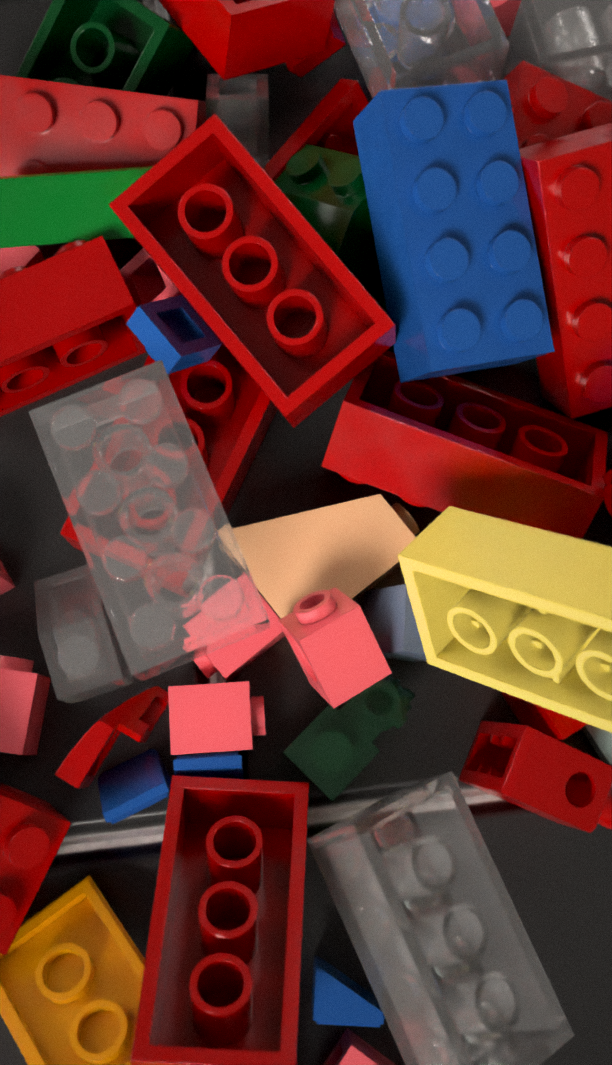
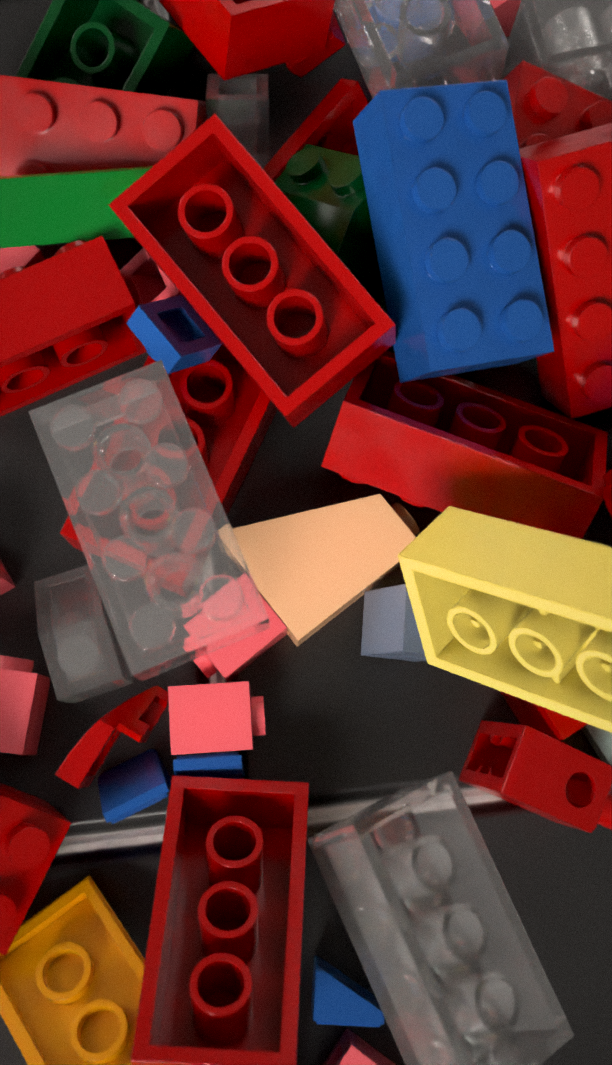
(334, 645): coral brick -> none
(340, 741): clear green brick -> none

